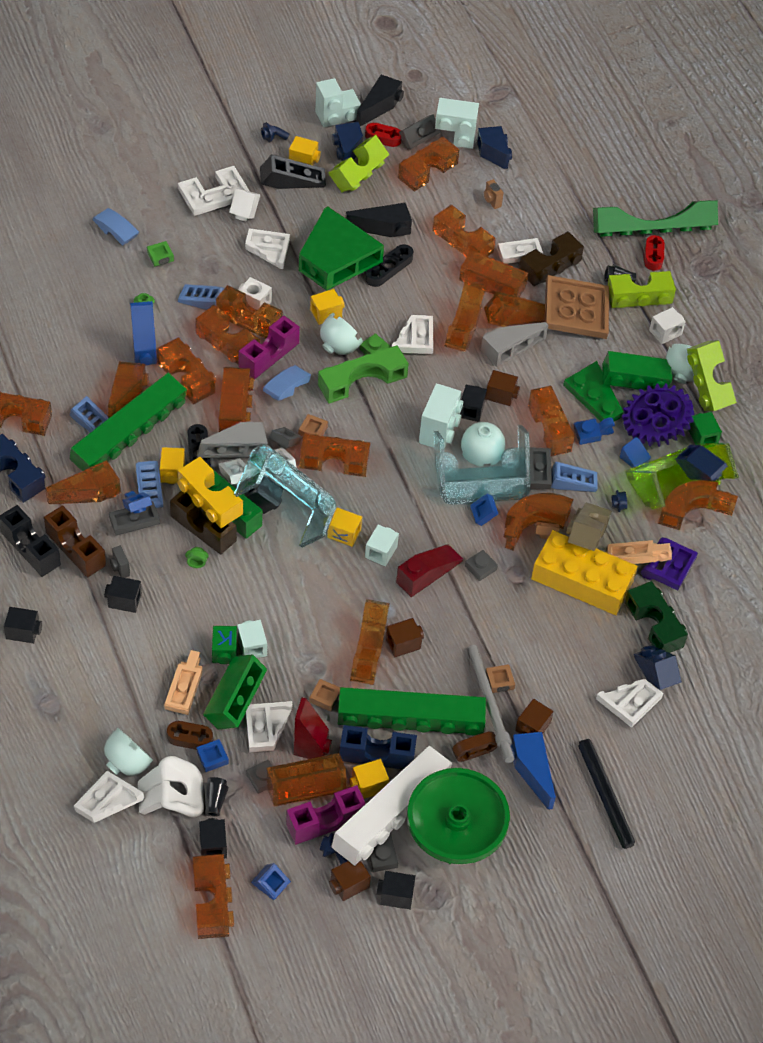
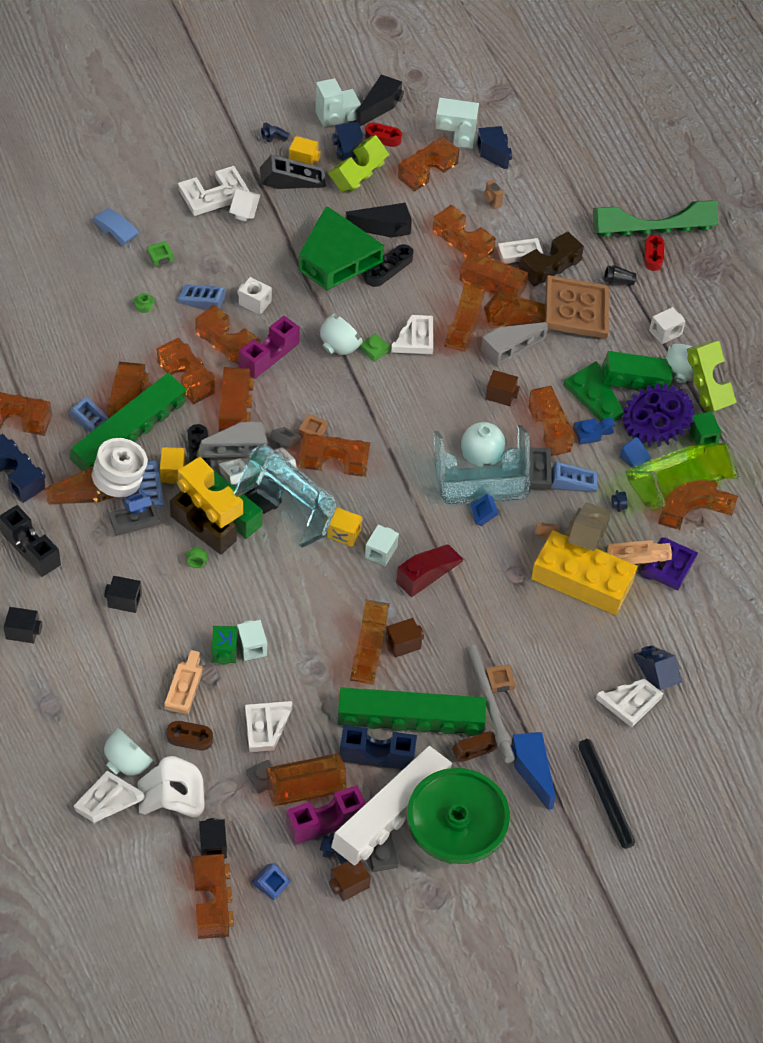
(83, 552): reddish brown arch -> none
(119, 467): none -> white wheel
(120, 562): dark grey plate -> none
(143, 333): blue slope -> none
(212, 755): blue plate -> none
(215, 794): black cone -> none
(235, 692): green brick -> none
(243, 315): clear orange arch -> none
(268, 246): white wing -> none
(285, 382): medium blue slope -> none
(310, 732): dark red slope -> none
(325, 695): medium nougat plate -> none
(326, 303): yellow brick -> none
(370, 778): yellow brick -> none
(385, 364): bright green arch -> none
(396, 889): black brick -> none
(419, 132): dark grey plate -> none
(441, 415): light aqua brick -> none
(473, 402): black brick -> none
(481, 565): dark grey plate -> none
(534, 718): reddish brown brick -> none
(537, 507): clear orange arch -> none
(625, 293): lime arch -> none
(649, 602): dark green arch -> none
(700, 463): dark blue slope -> none

